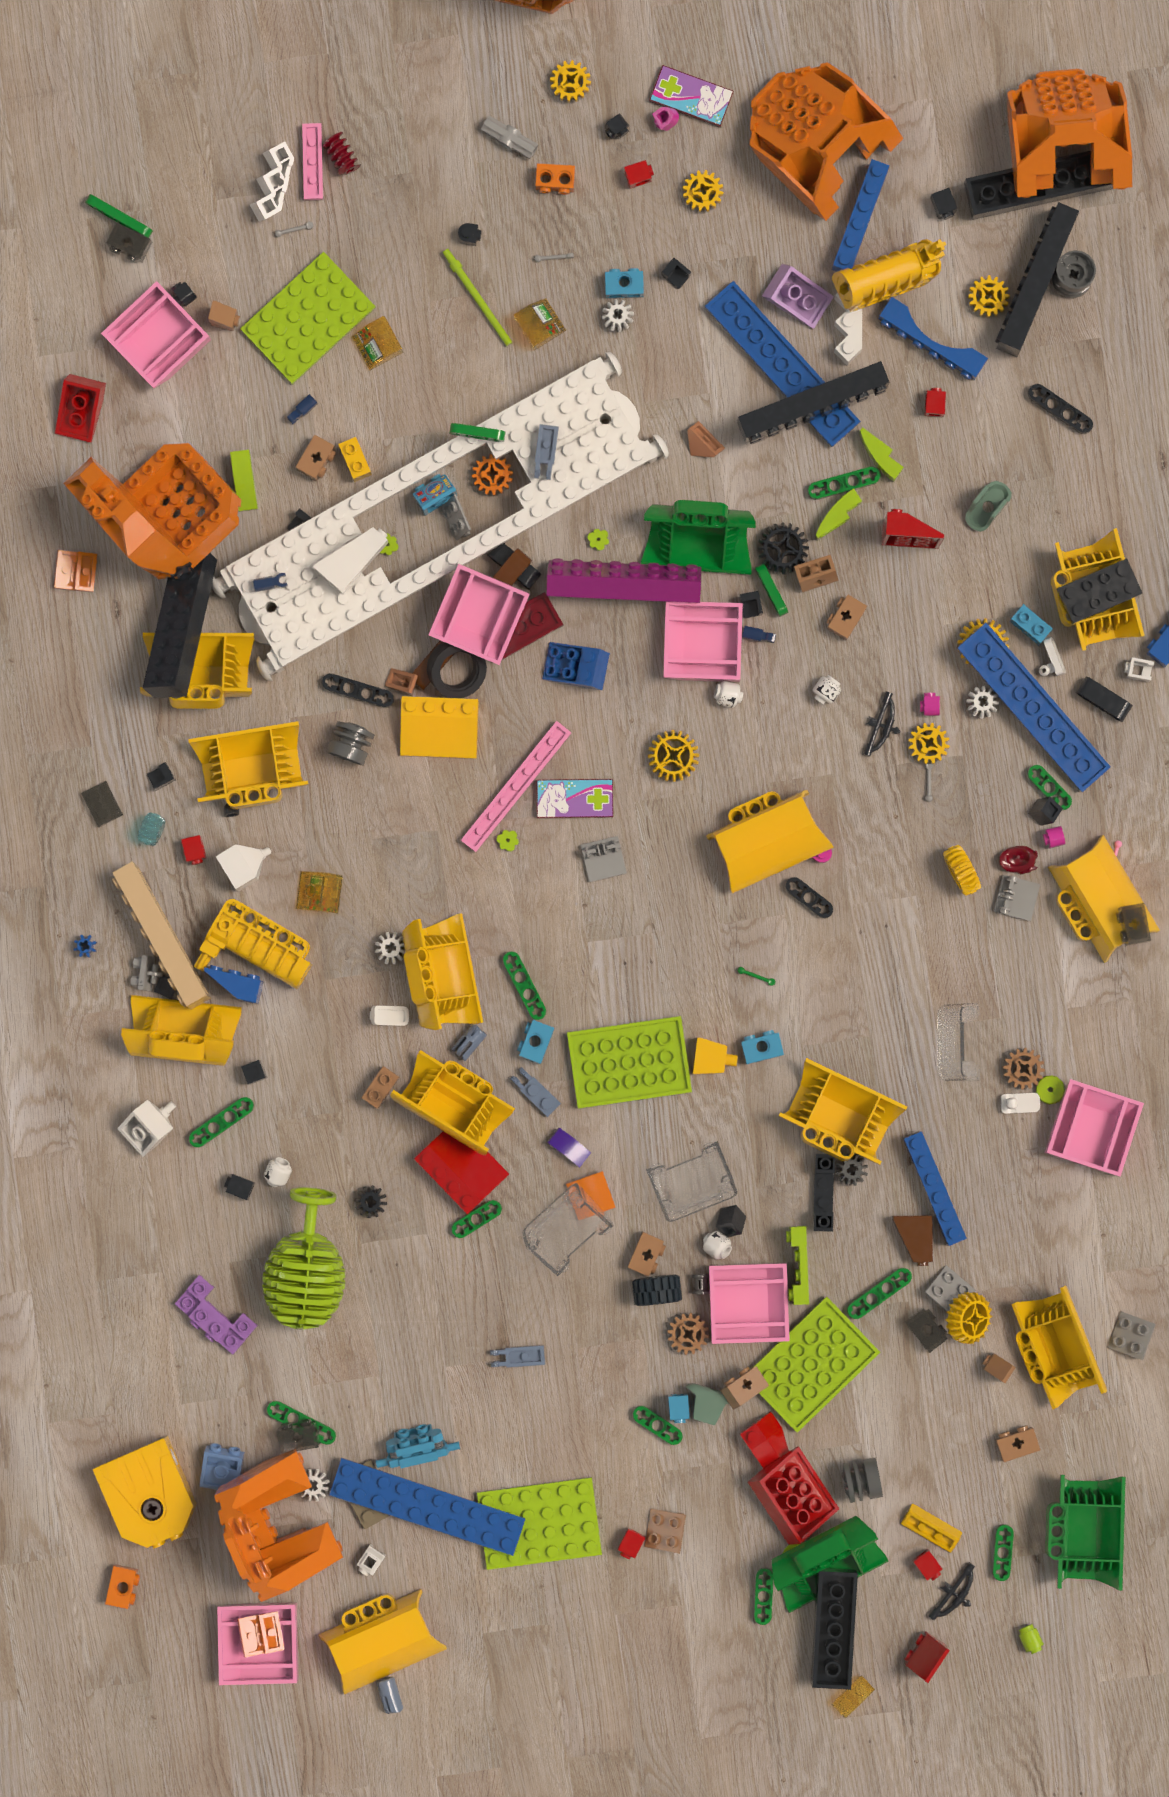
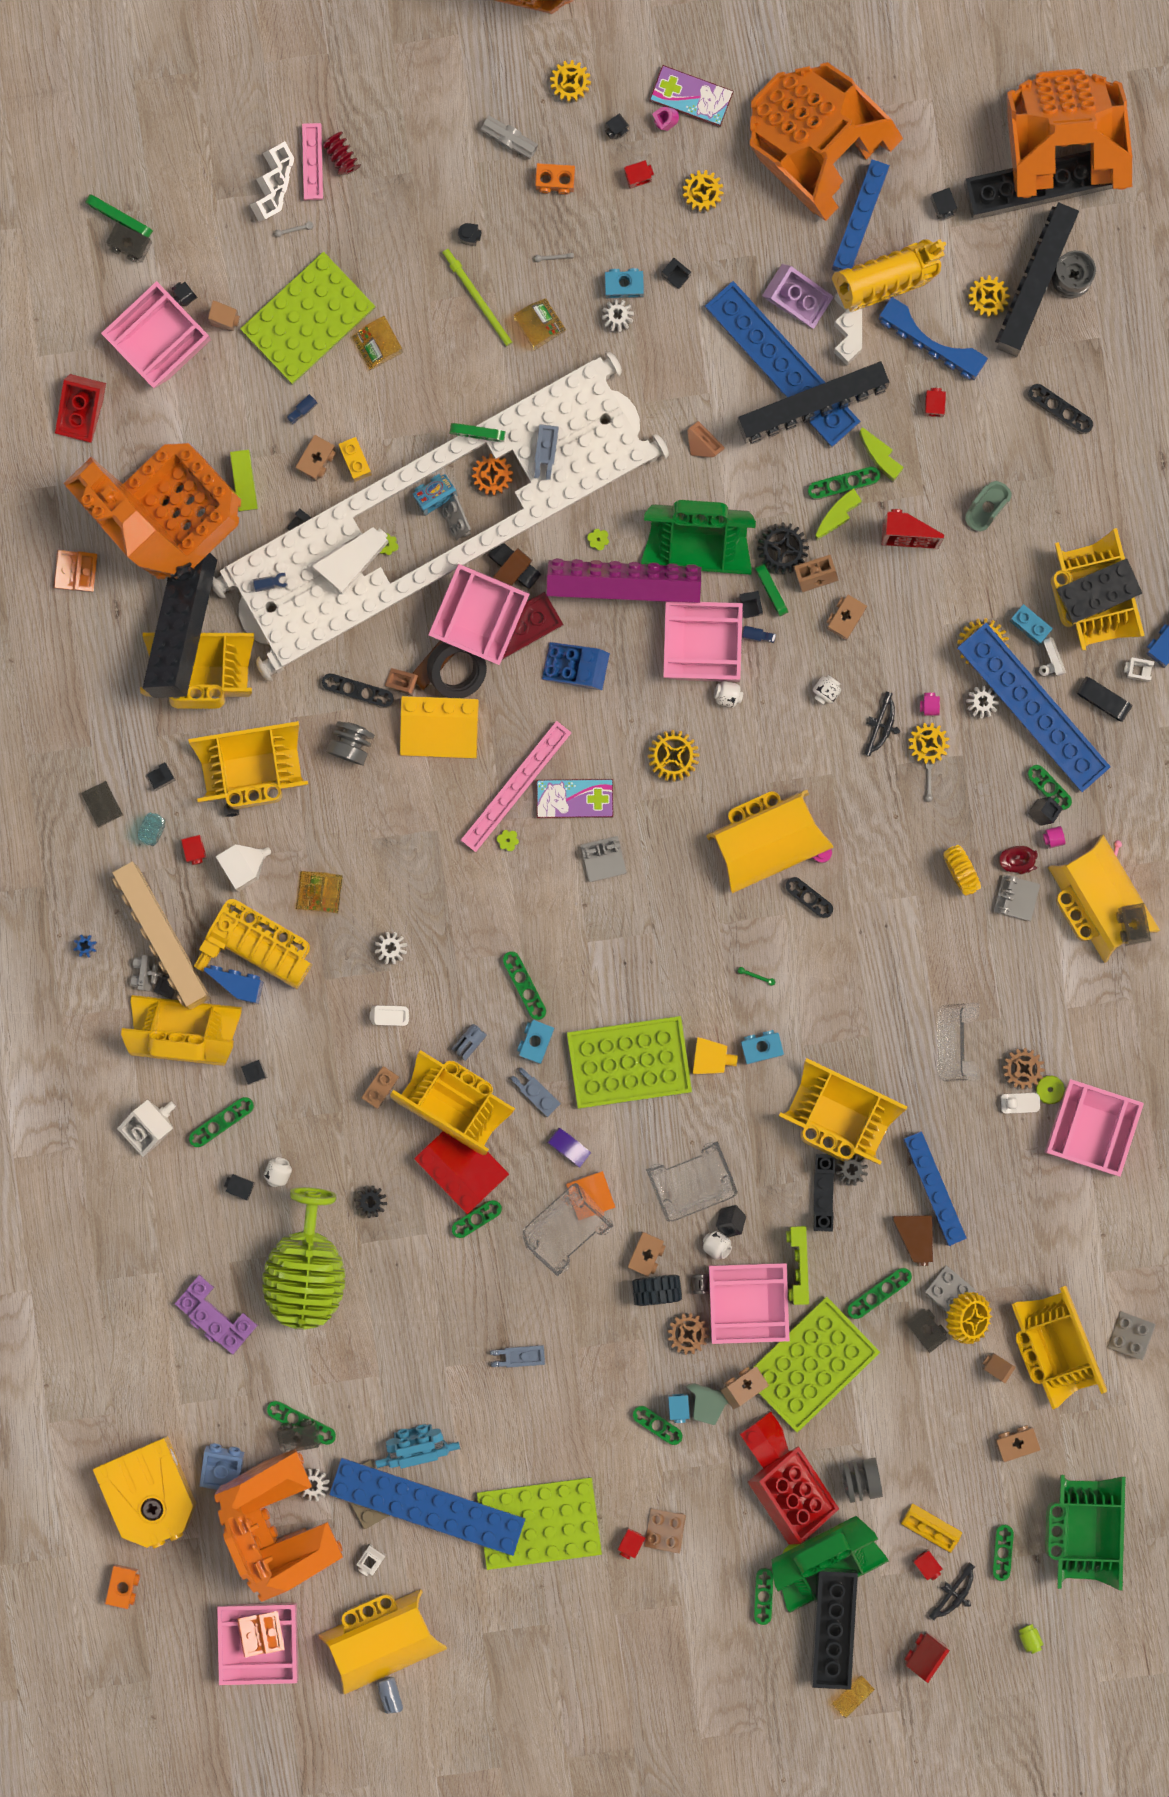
(441, 973): yellow panel -> none

